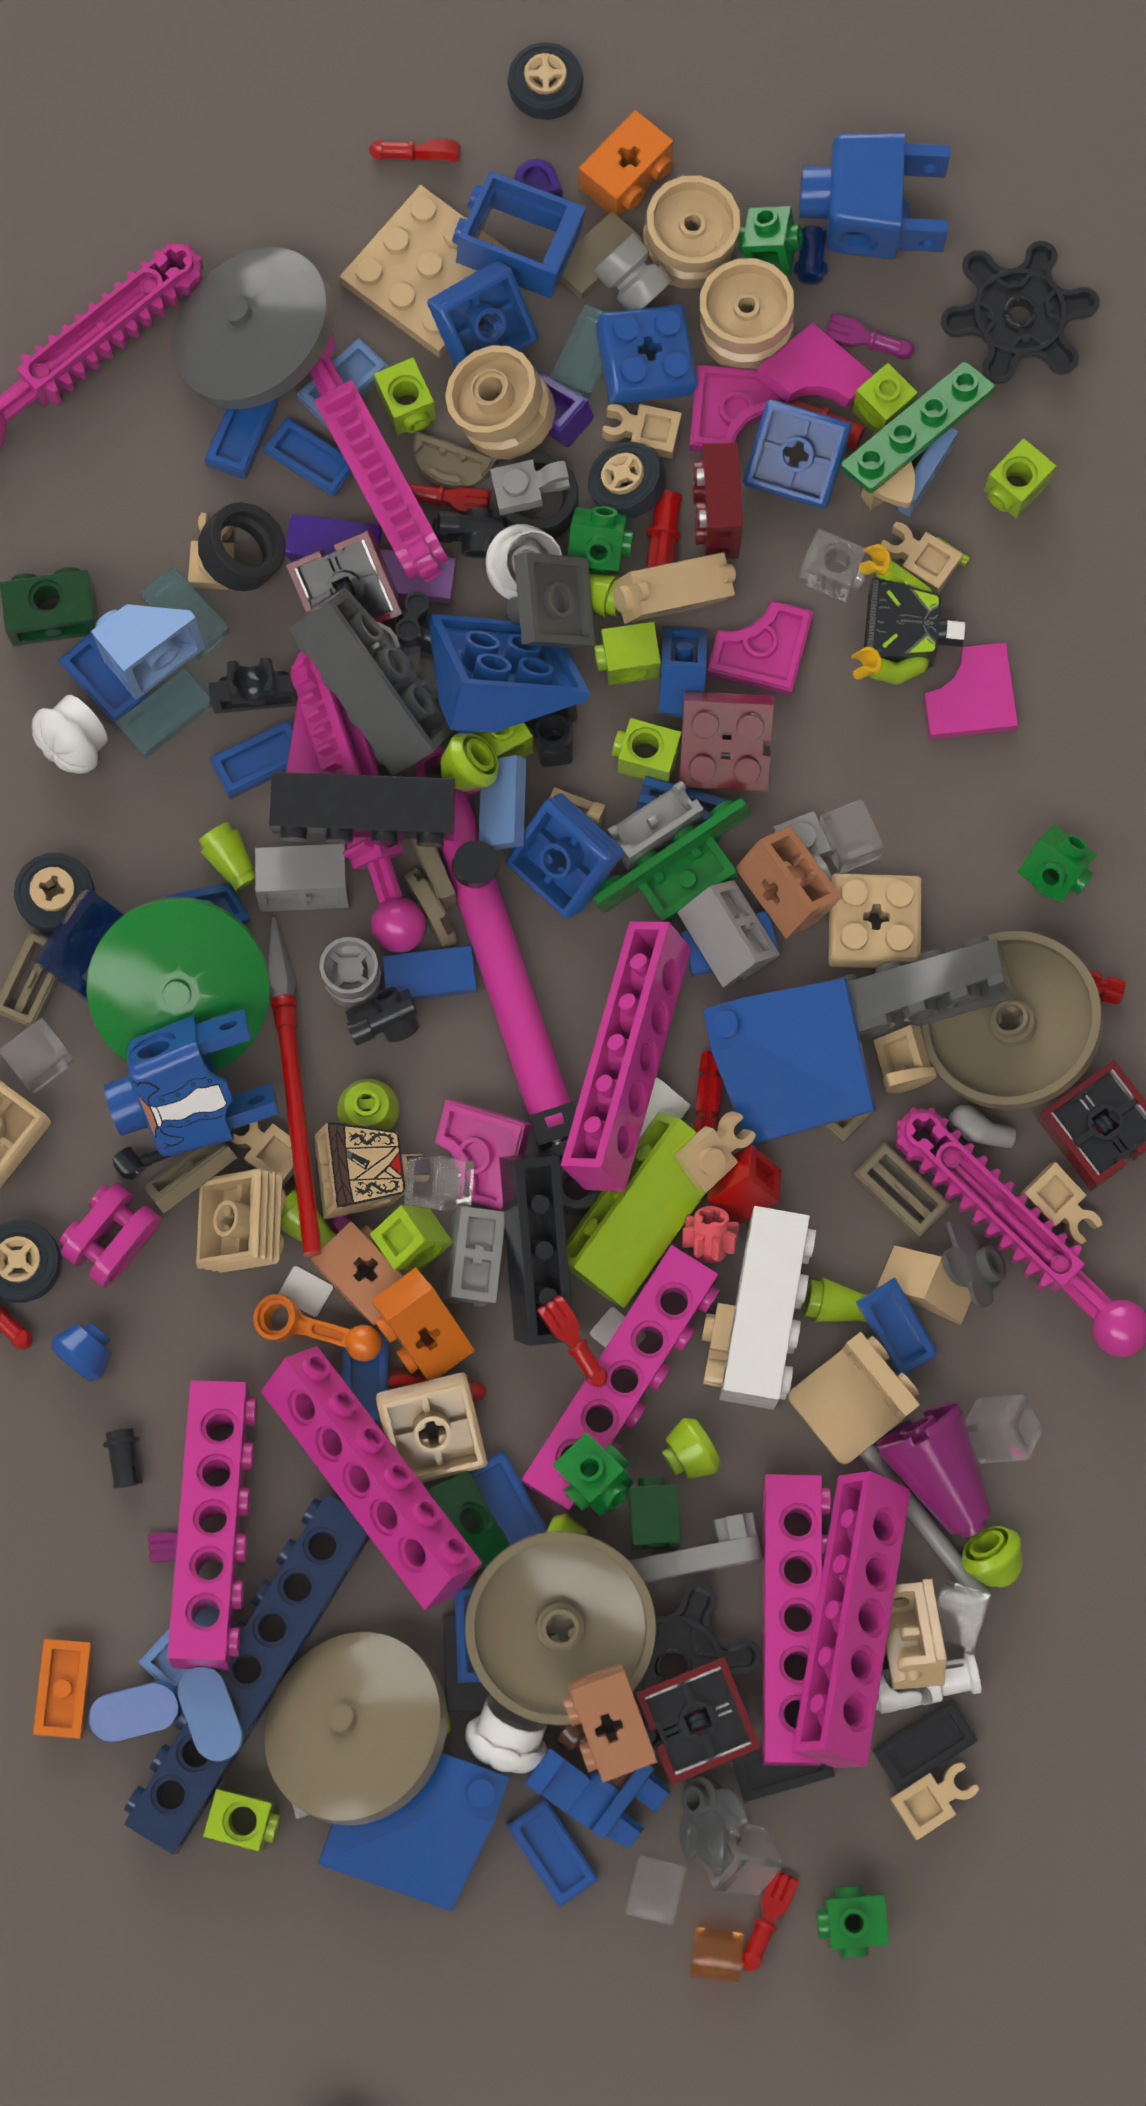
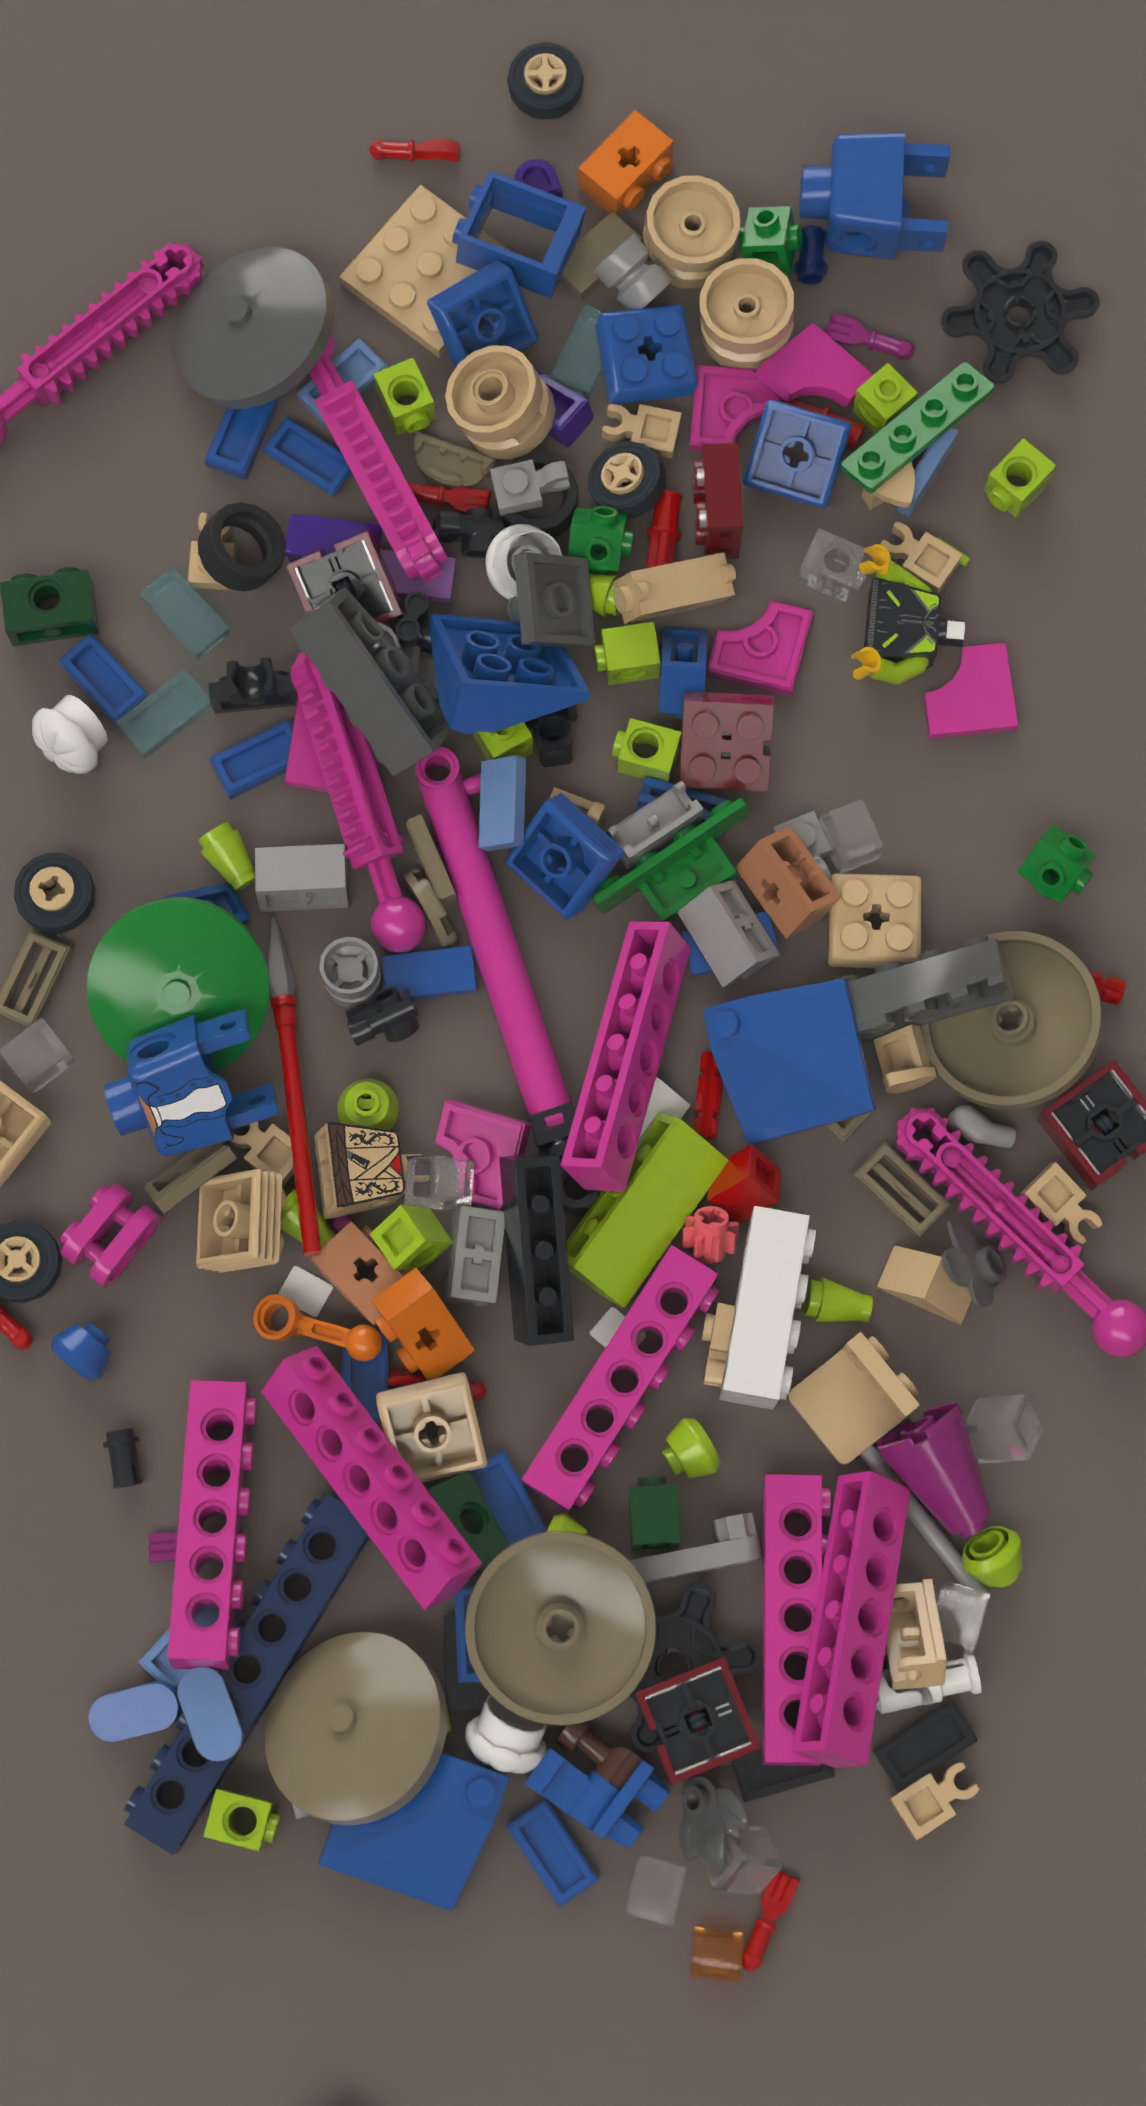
(63, 1688): orange plate -> none
(75, 939): clear blue plate -> none
(130, 1165): black hand -> none
(146, 644): light blue slope -> none
(362, 807): black brick -> none
(469, 762): lime cone -> none
(475, 864): black tile -> none
(565, 1327): red piece -> none
(594, 1475): green brick -> none
(618, 1751): nougat brick -> none
(709, 1153): tan plate -> none
(871, 1925): green brick -> none
(897, 1327): blue tile -> none

